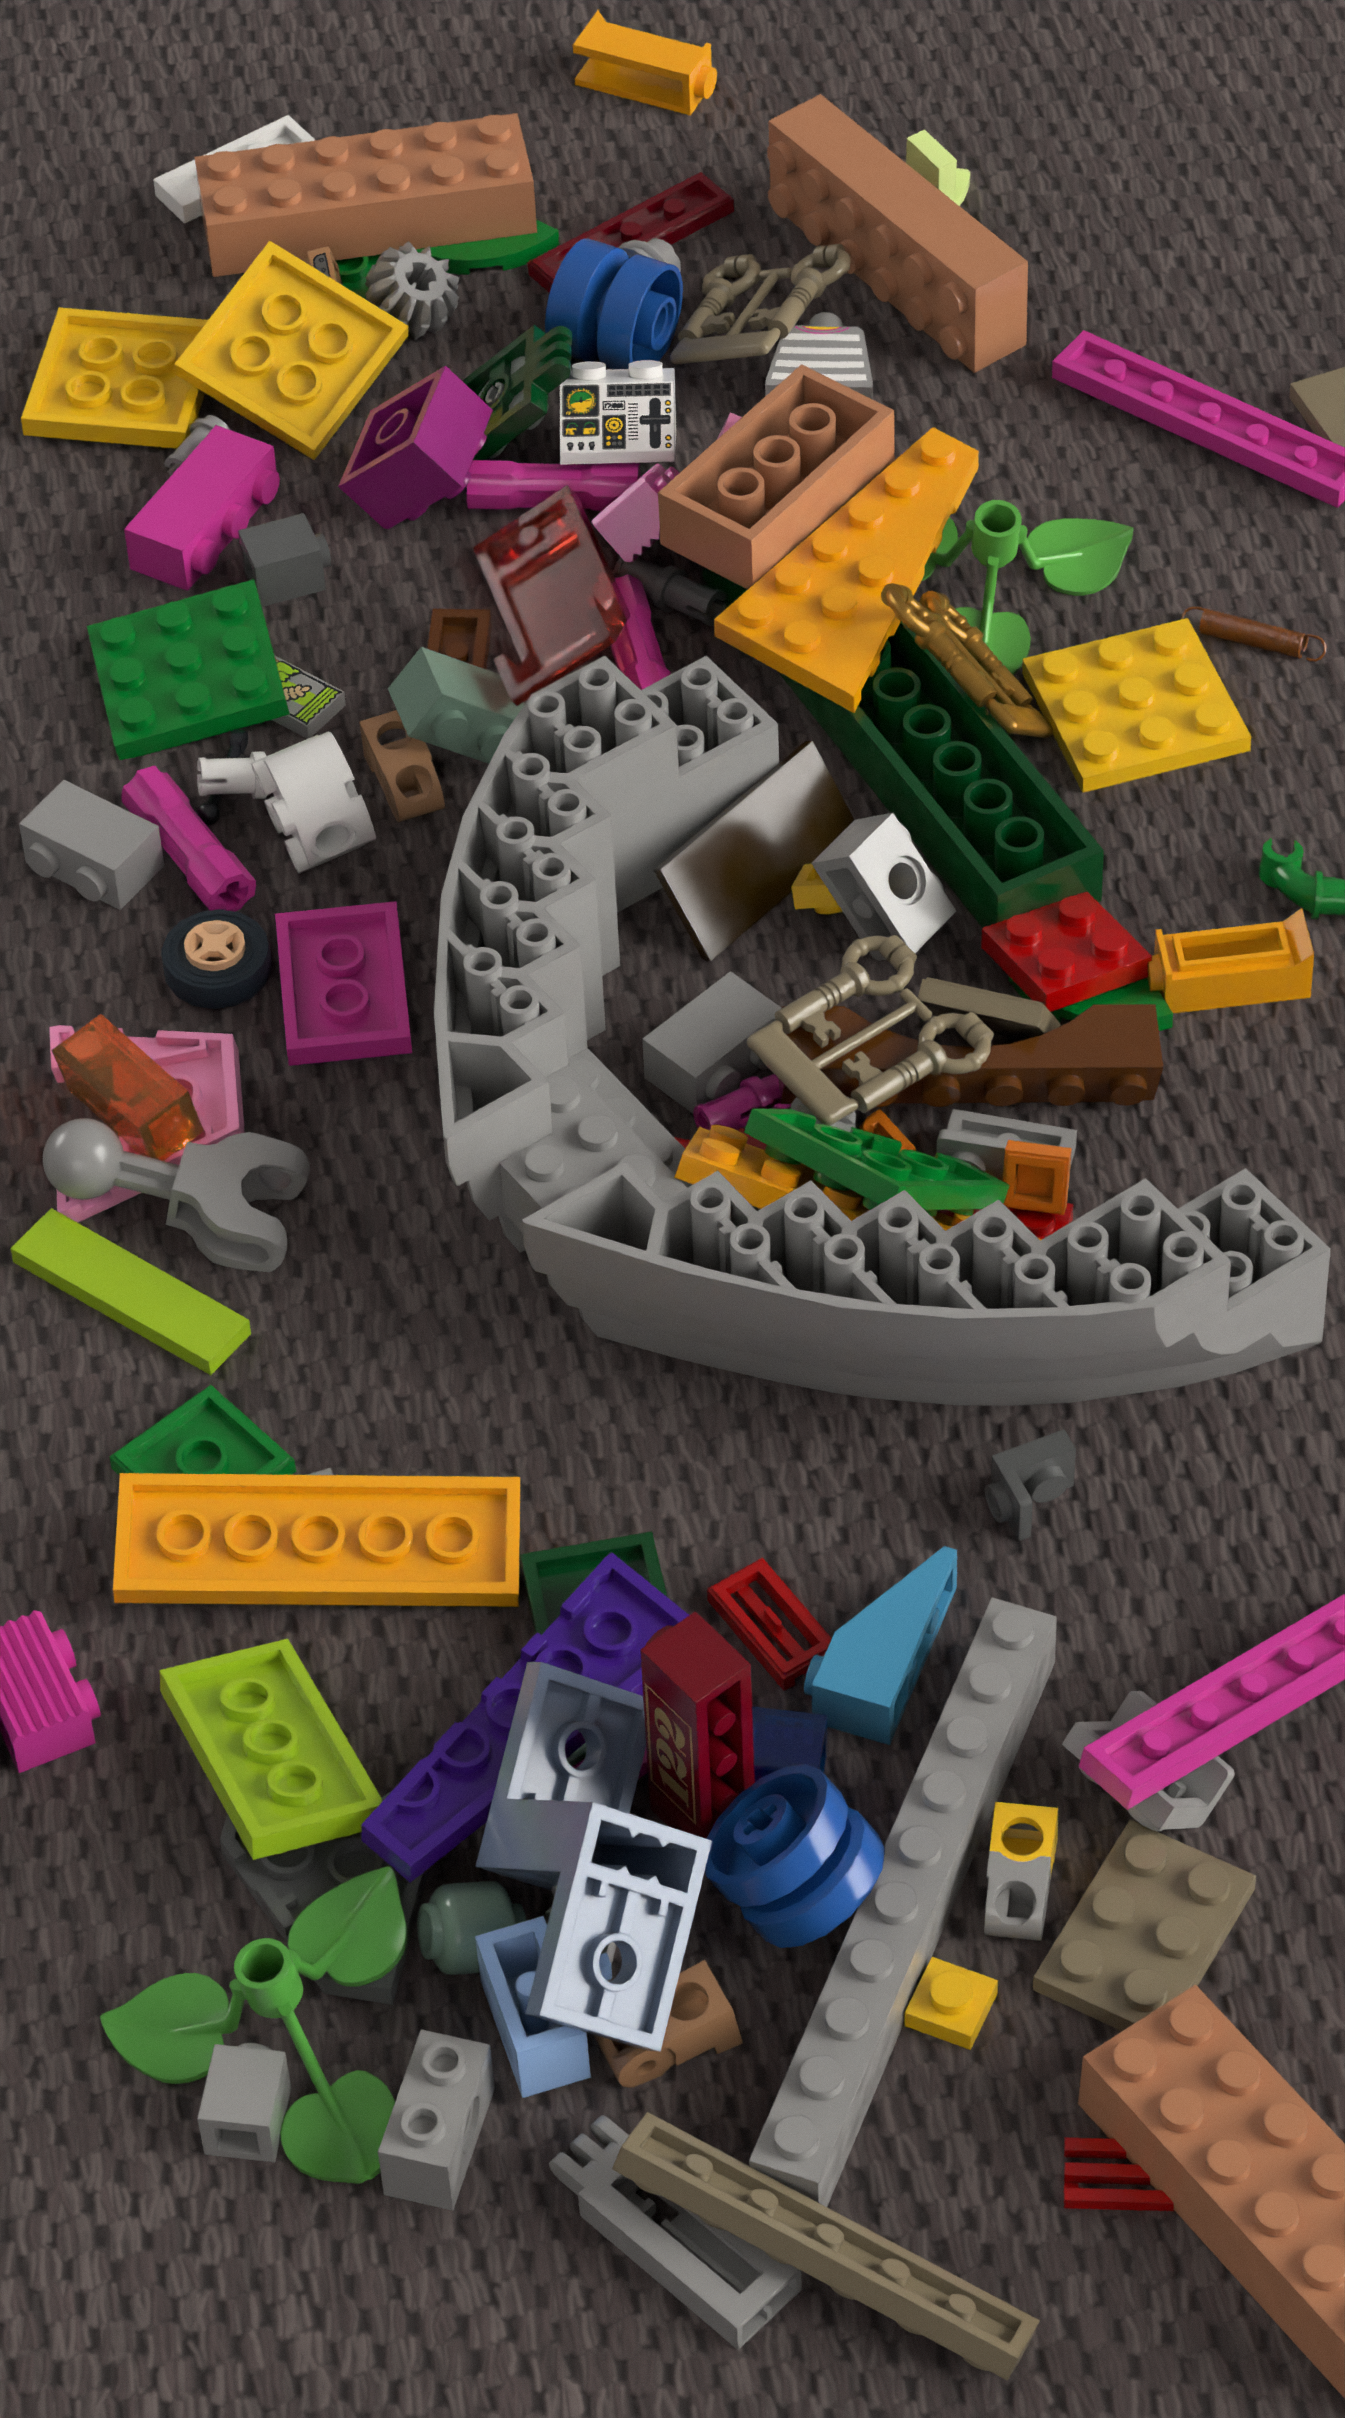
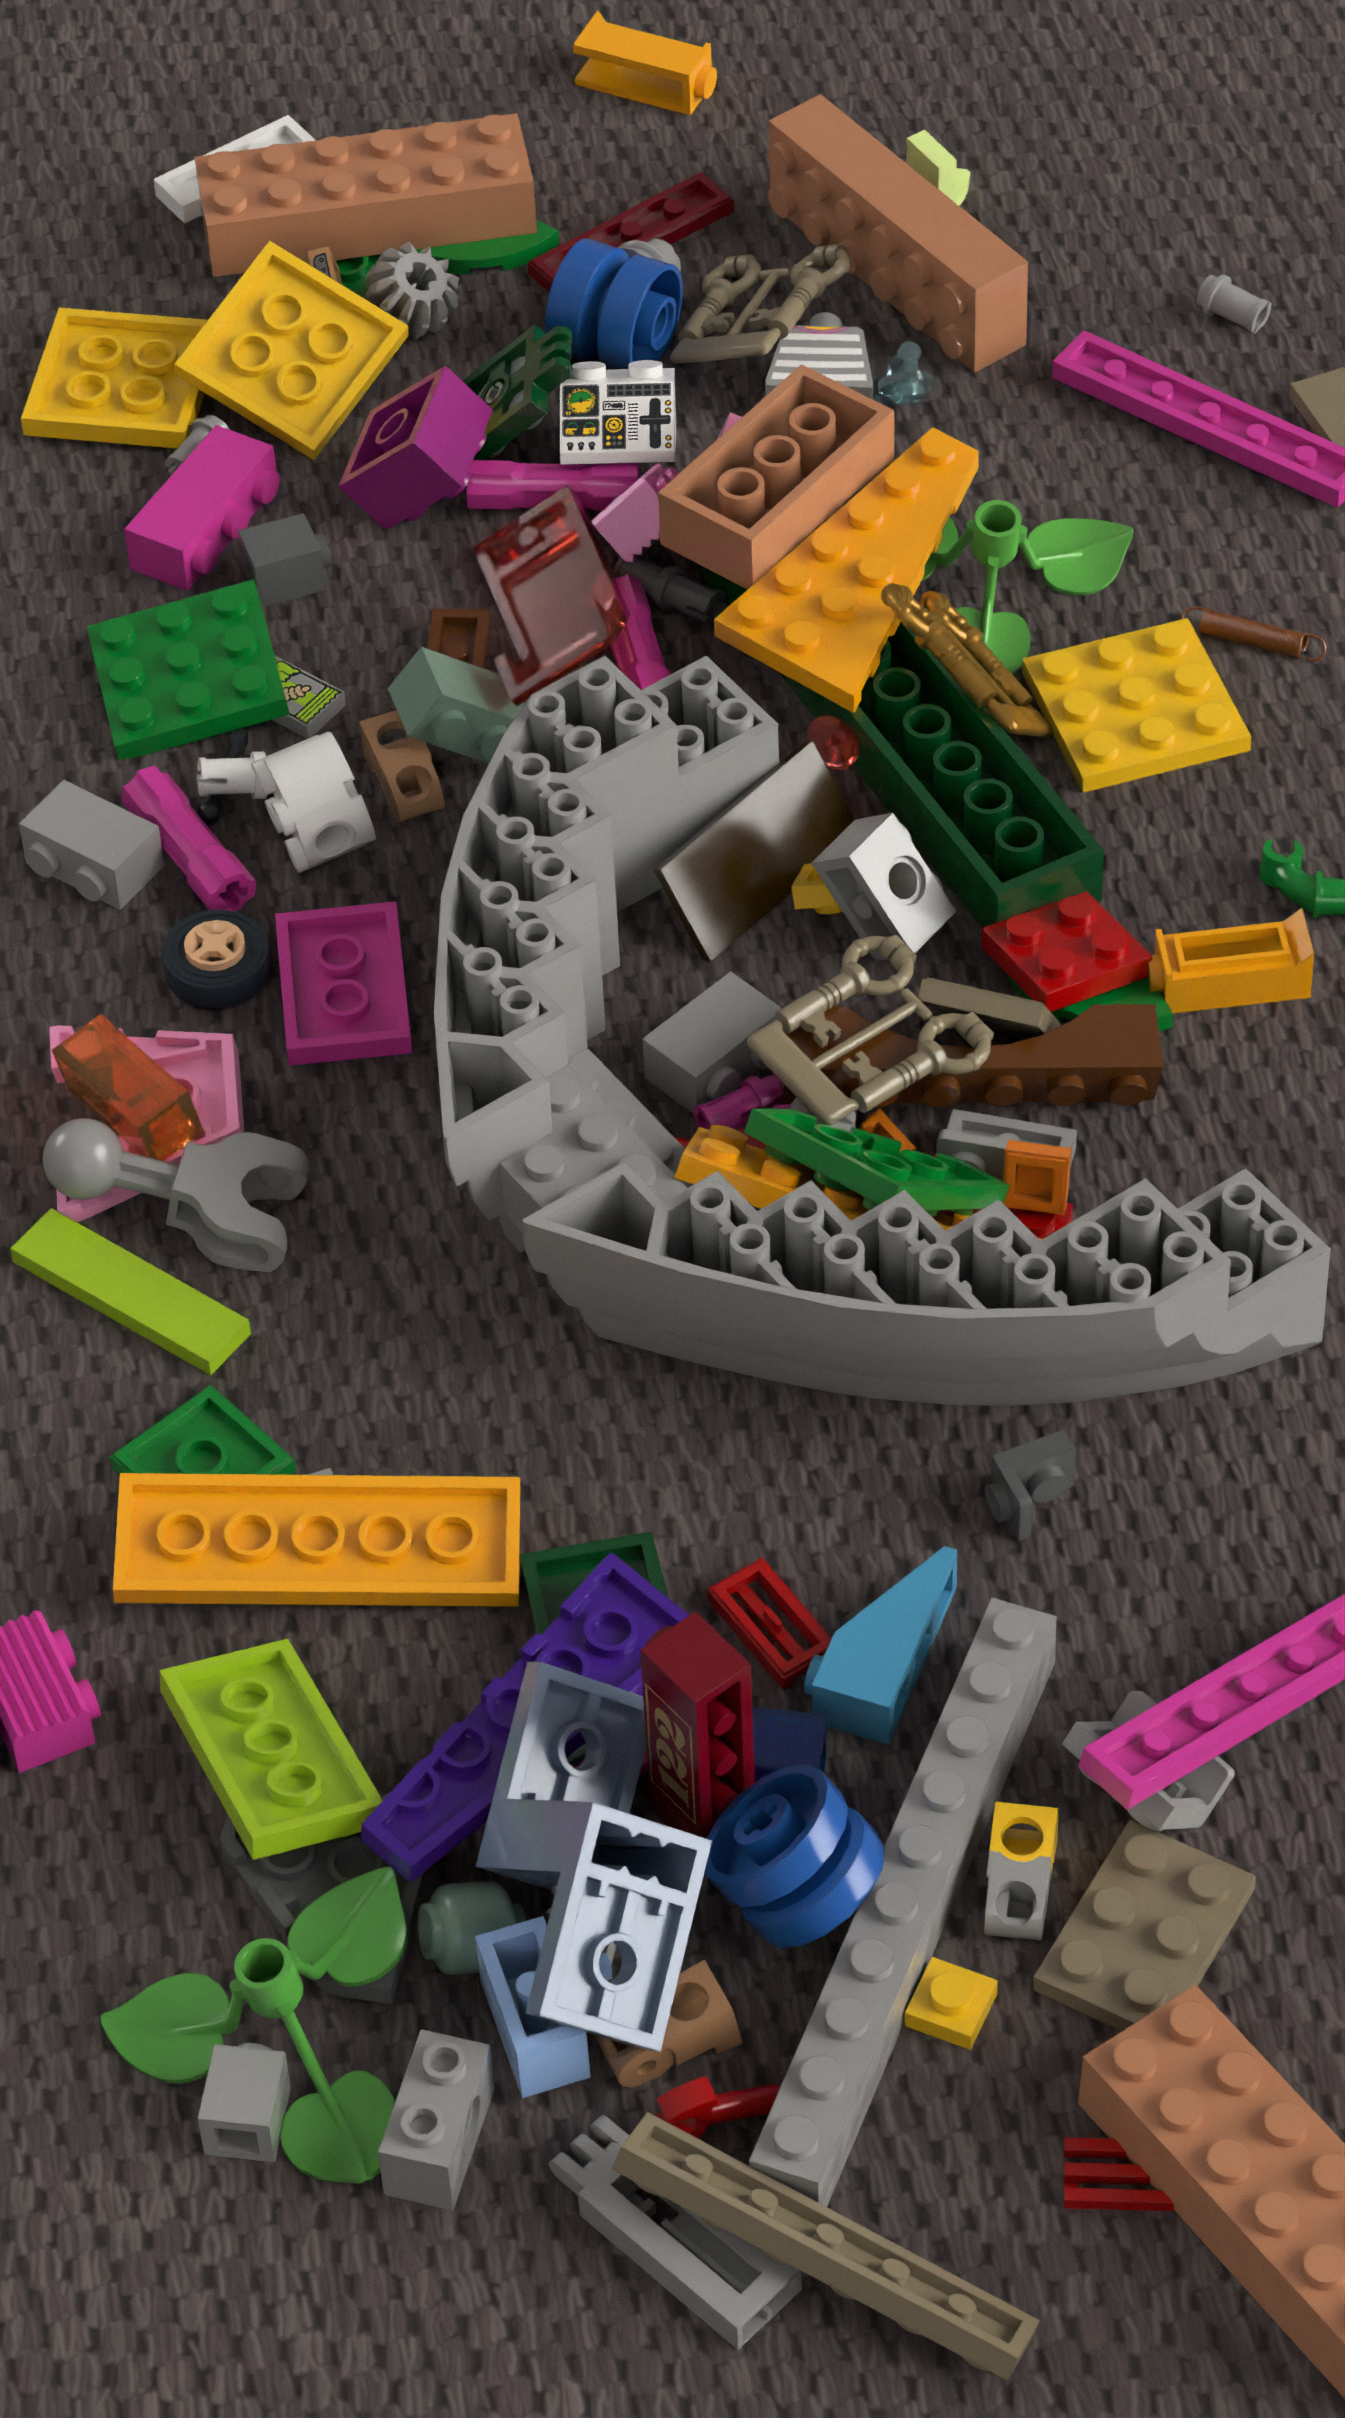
(697, 2106): none -> red bar
(834, 742): none -> clear red piece
(903, 377): none -> clear light blue plate
(1232, 303): none -> light grey pin

